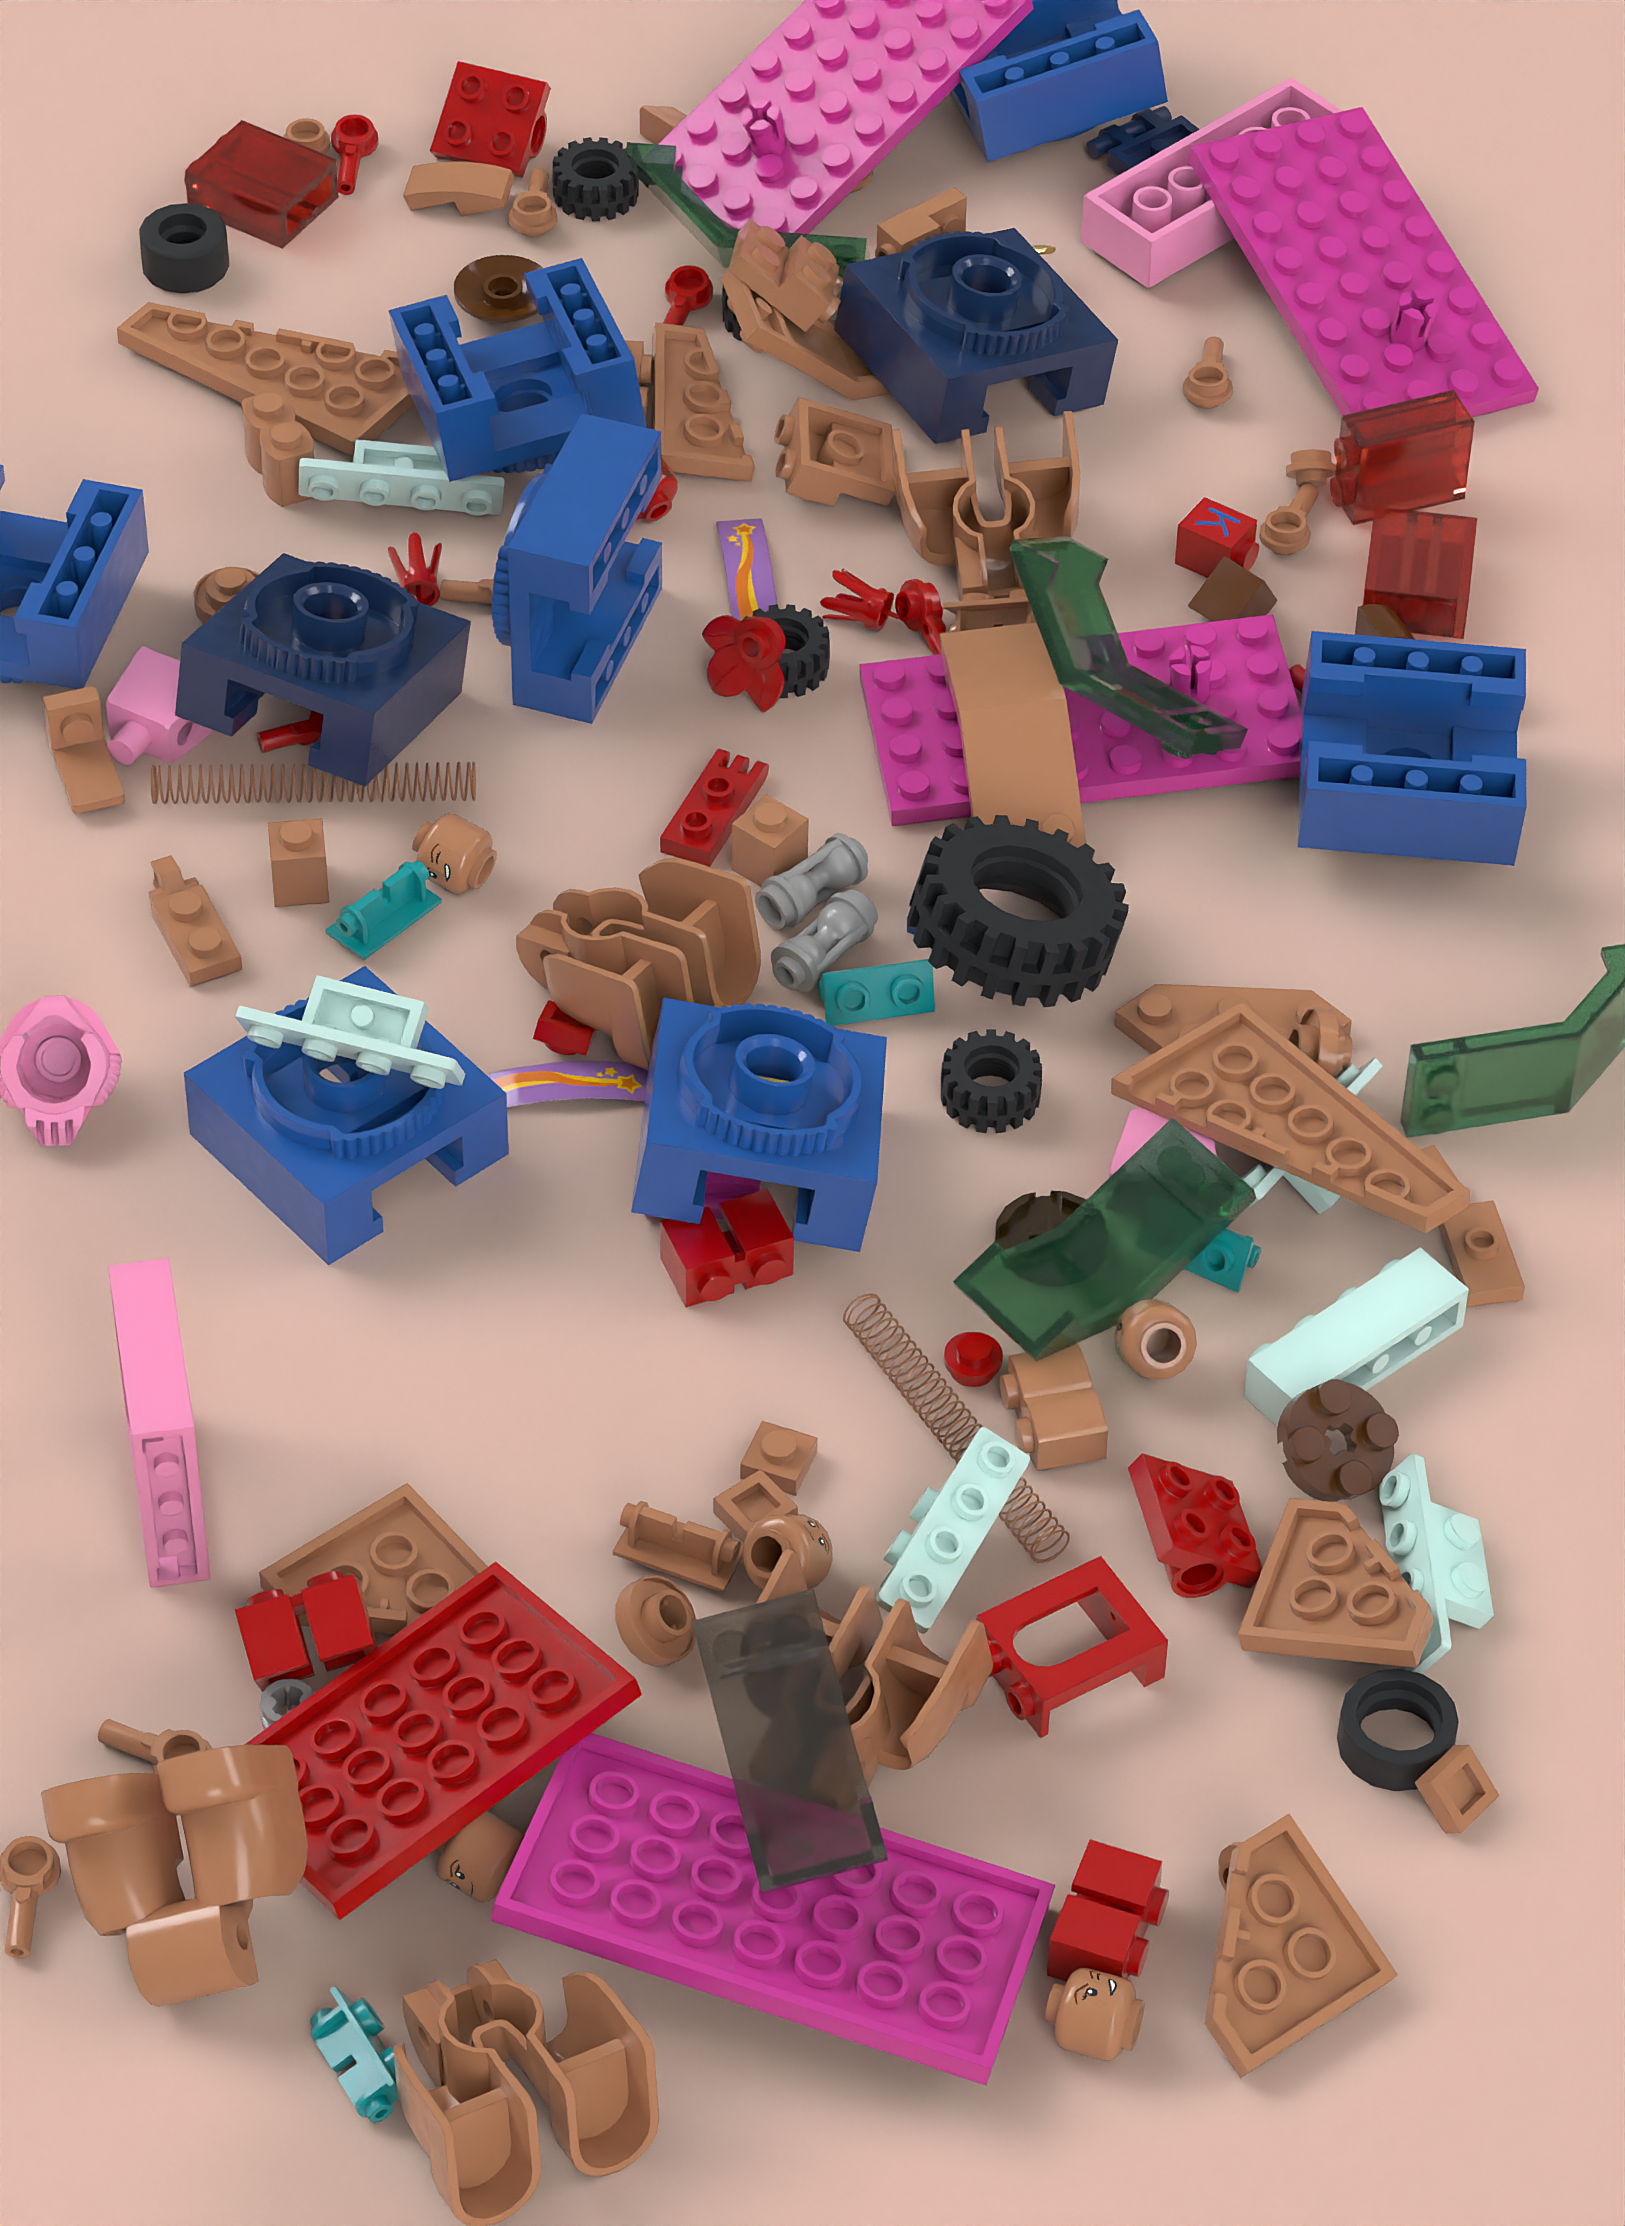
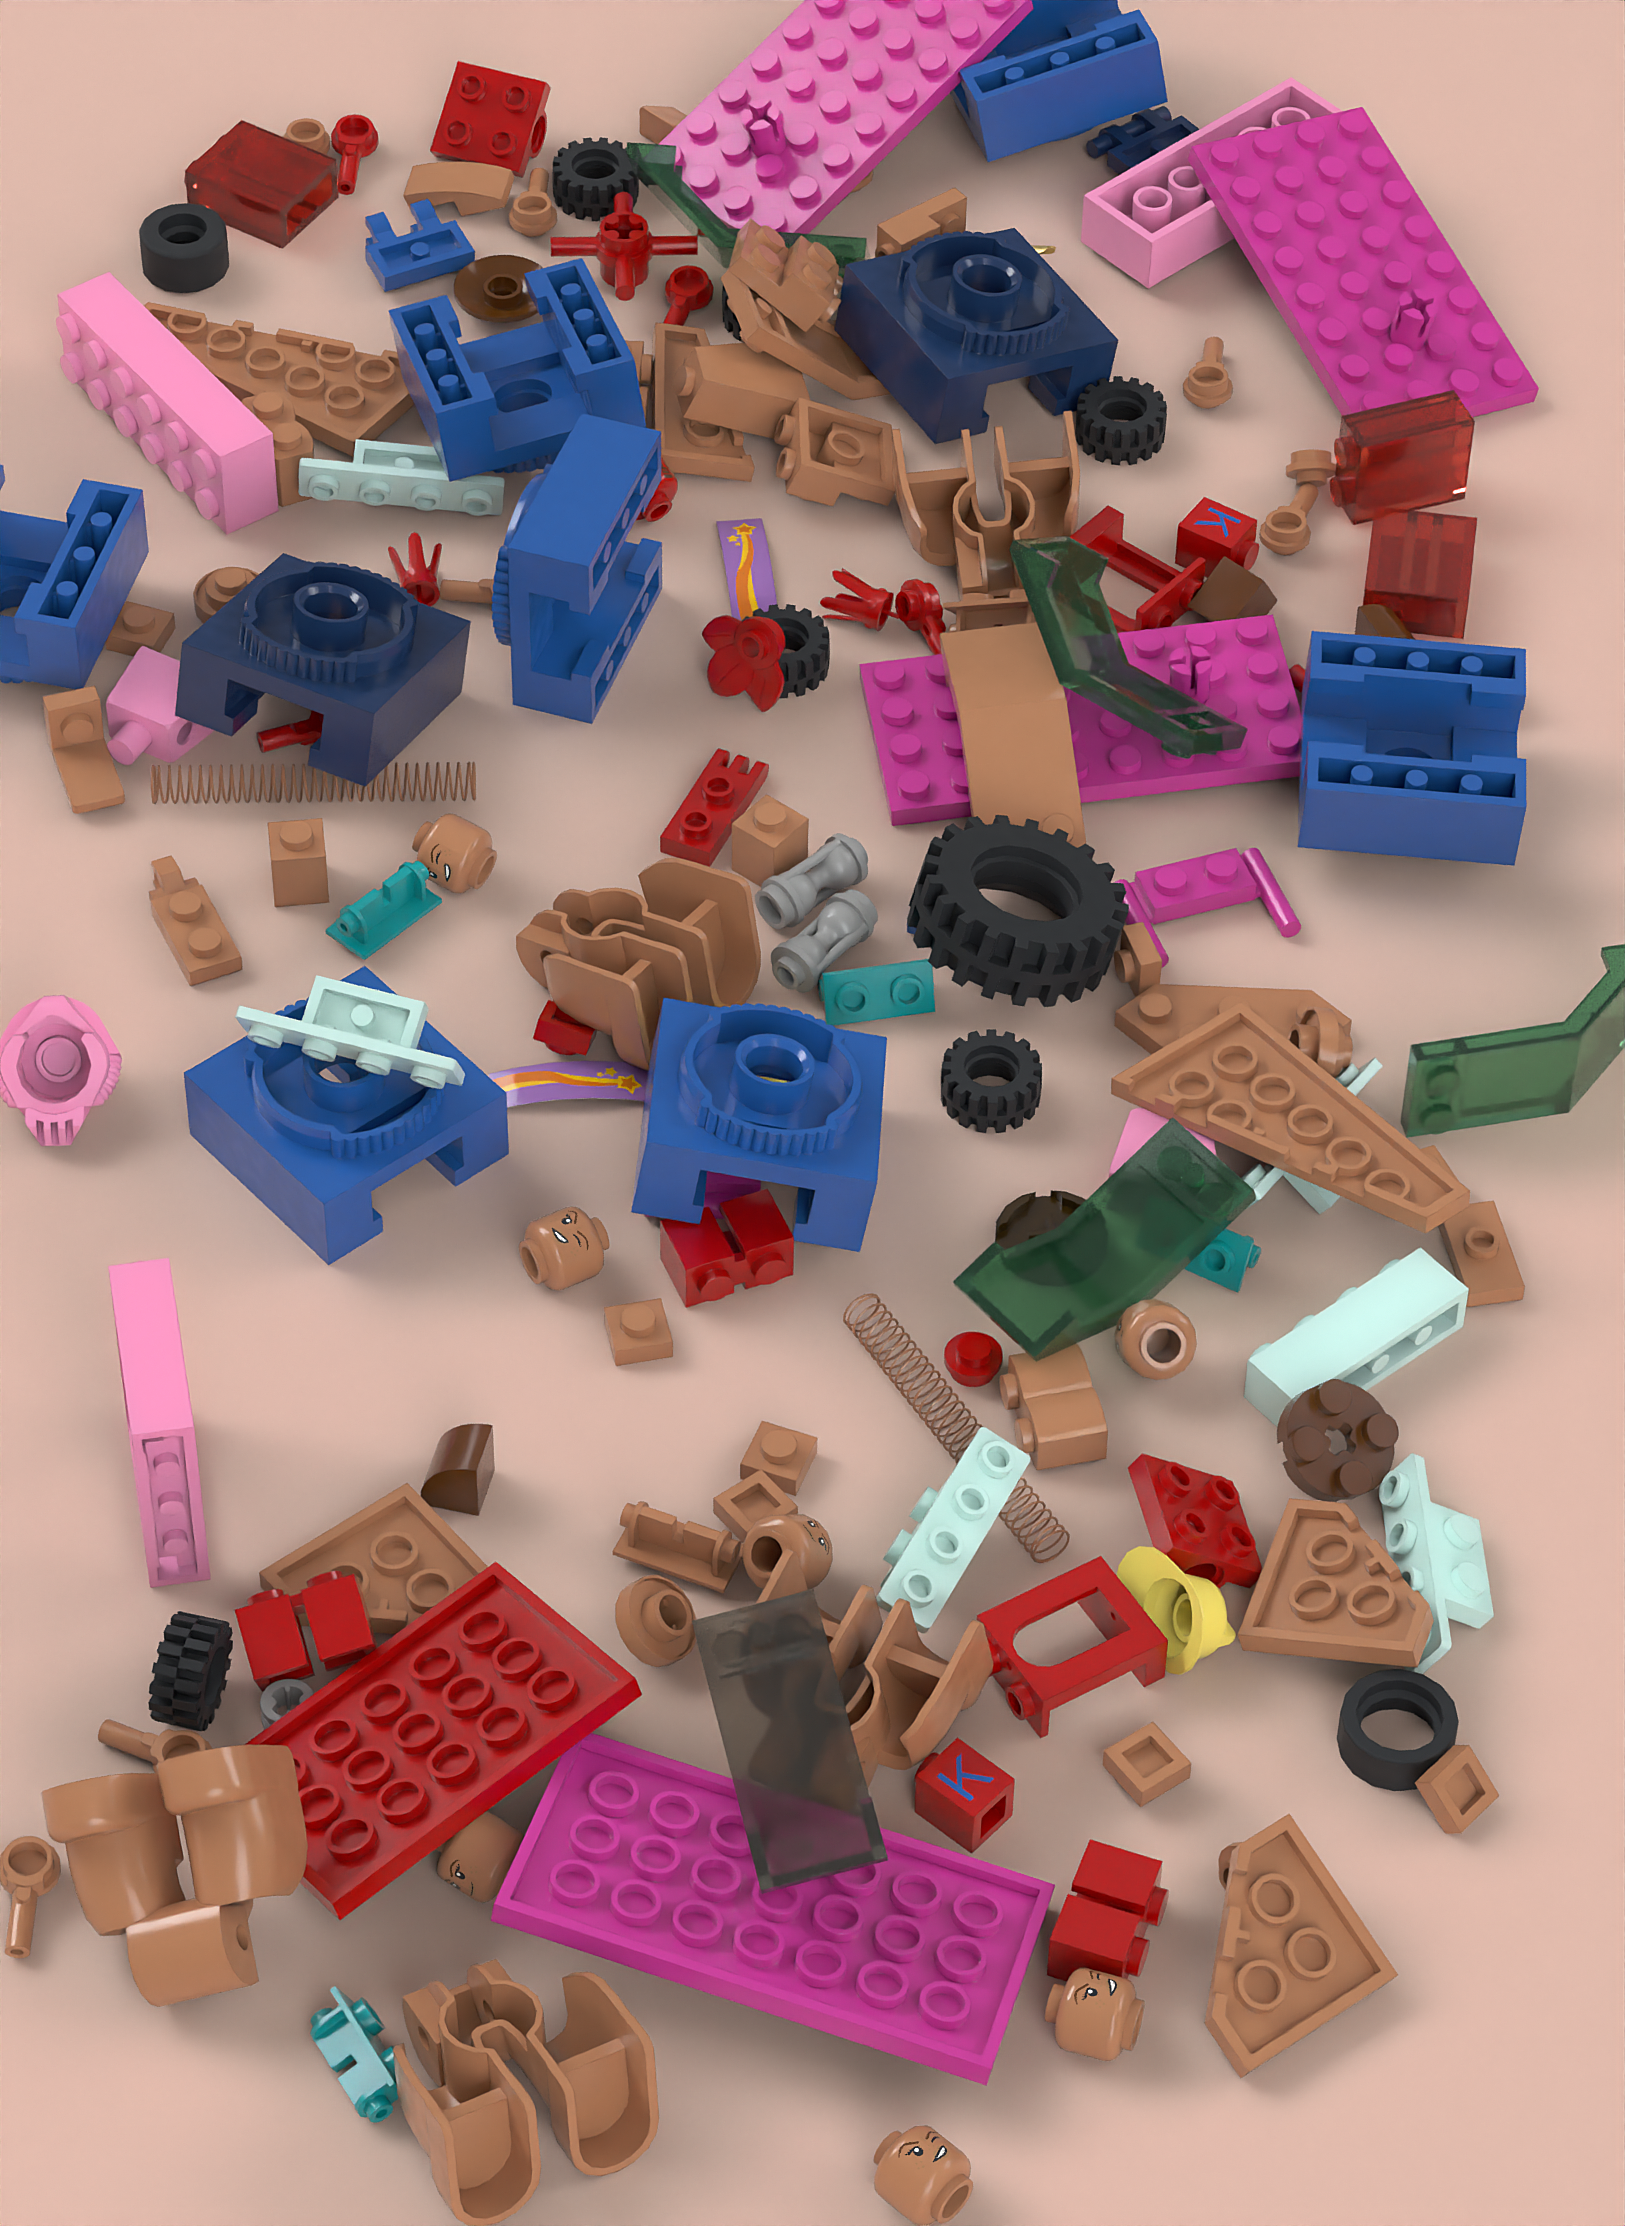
(138, 627): none -> nougat plate
(167, 403): none -> bright pink brick
(190, 1671): none -> black tyre
(417, 256): none -> blue plate
(461, 1469): none -> reddish brown brick
(564, 1248): none -> nougat head
(624, 247): none -> red bar
(638, 1332): none -> nougat plate
(737, 388): none -> nougat slope
(922, 2175): none -> nougat head
(963, 1794): none -> red brick
(1121, 401): none -> black tyre
(1137, 959): none -> nougat plate
(1146, 1764): none -> nougat plate
(1171, 587): none -> red panel
(1181, 1605): none -> light yellow piece
(1203, 886): none -> dark pink plate

